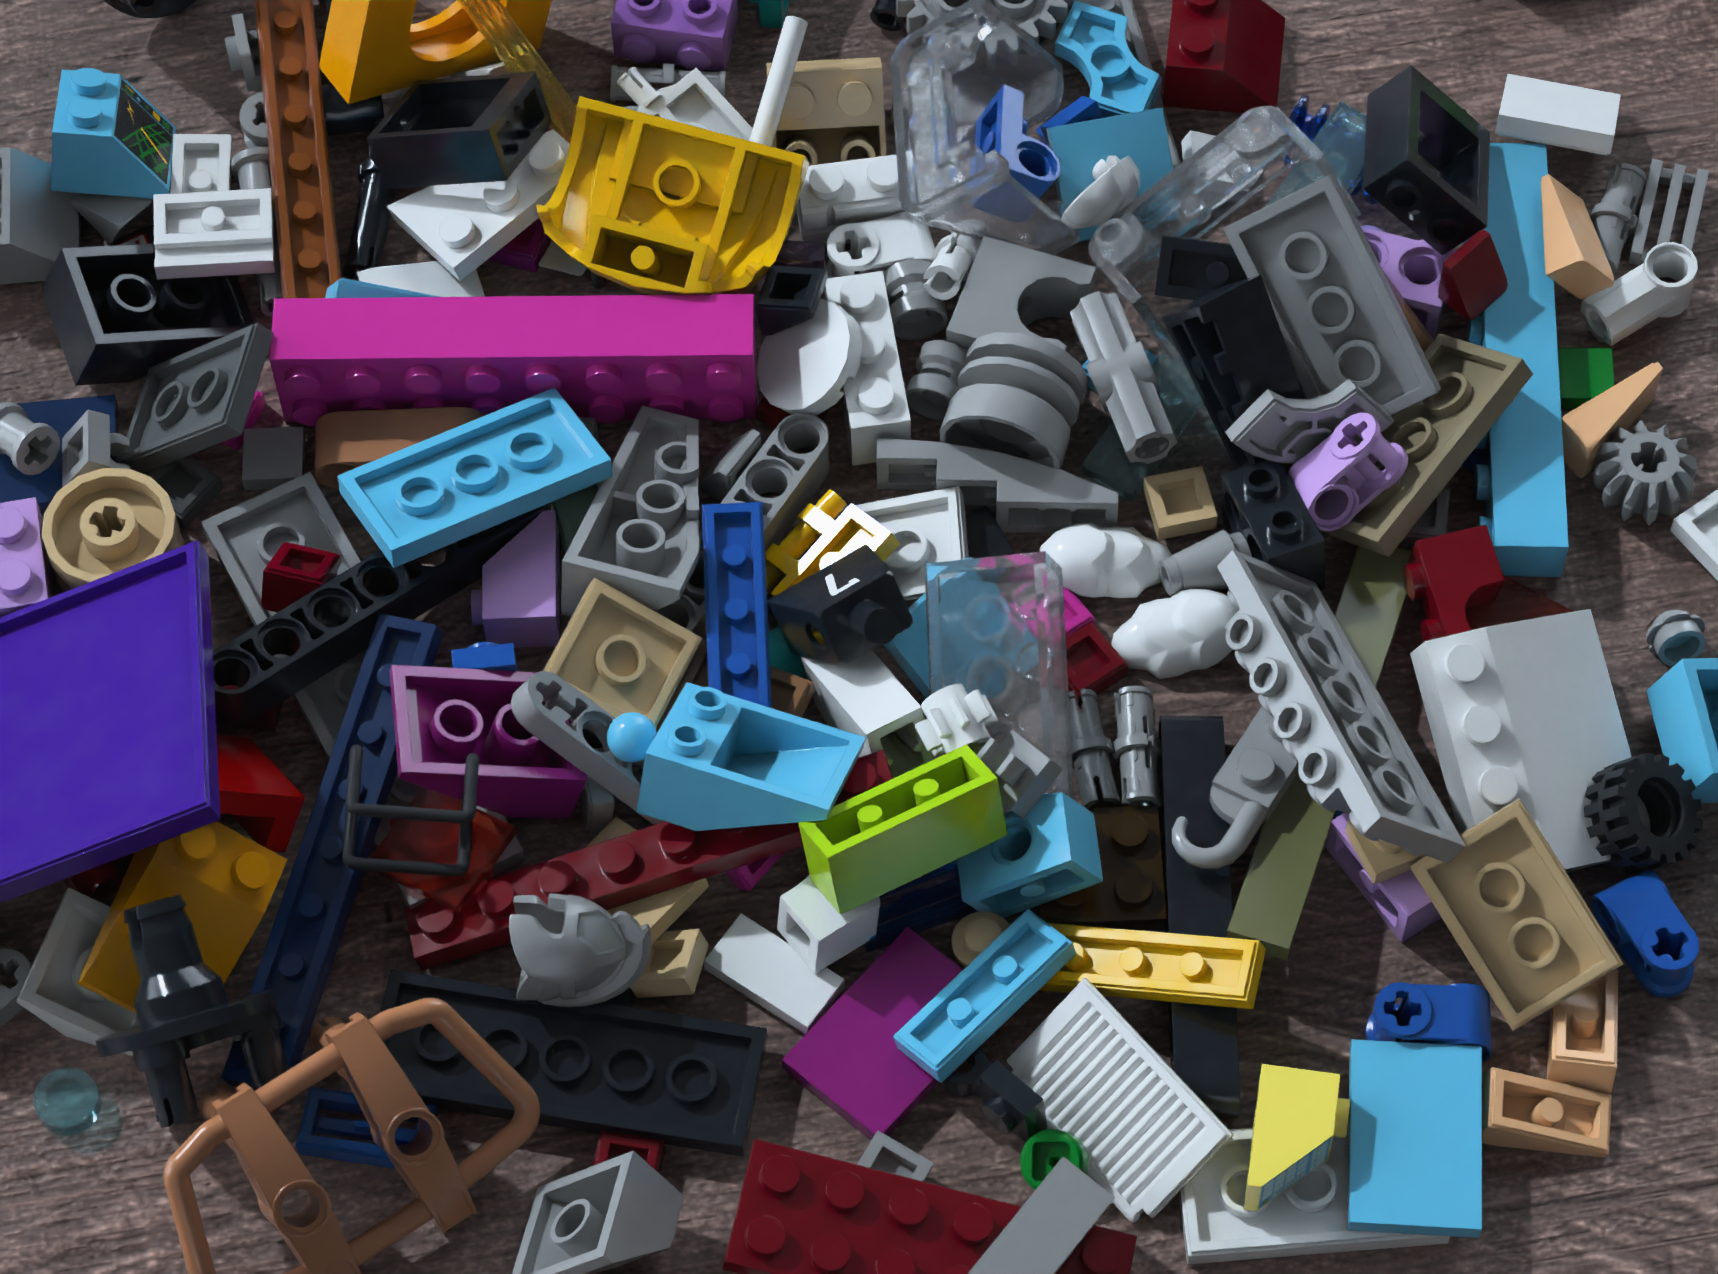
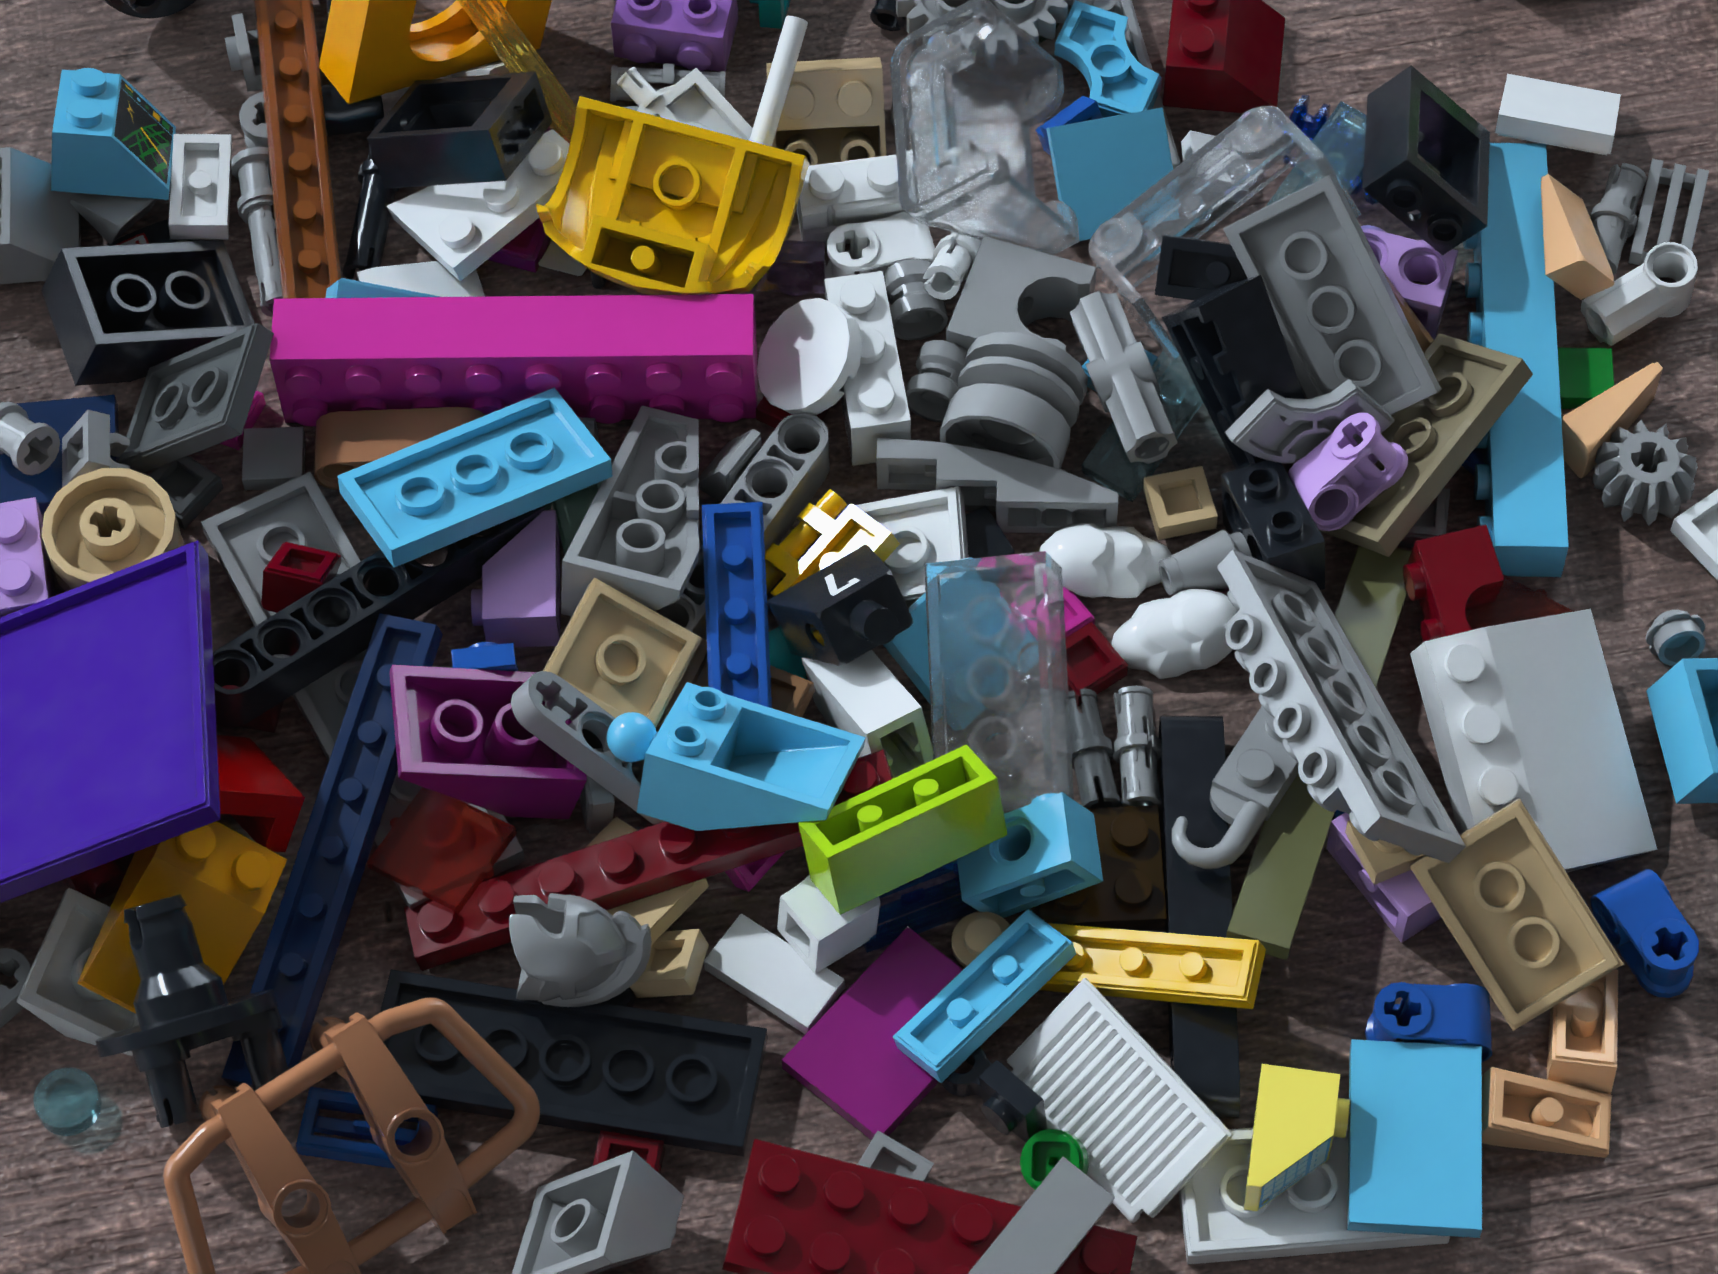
(213, 233): white plate -> none
(356, 809): black piece -> none
(789, 297): black slope -> none
(955, 720): white gear -> none
(1004, 129): blue plate -> none
(1021, 771): light grey tile -> none
(1113, 189): white arm -> none
(1473, 277): dark red slope -> none
(1668, 805): black tyre -> none

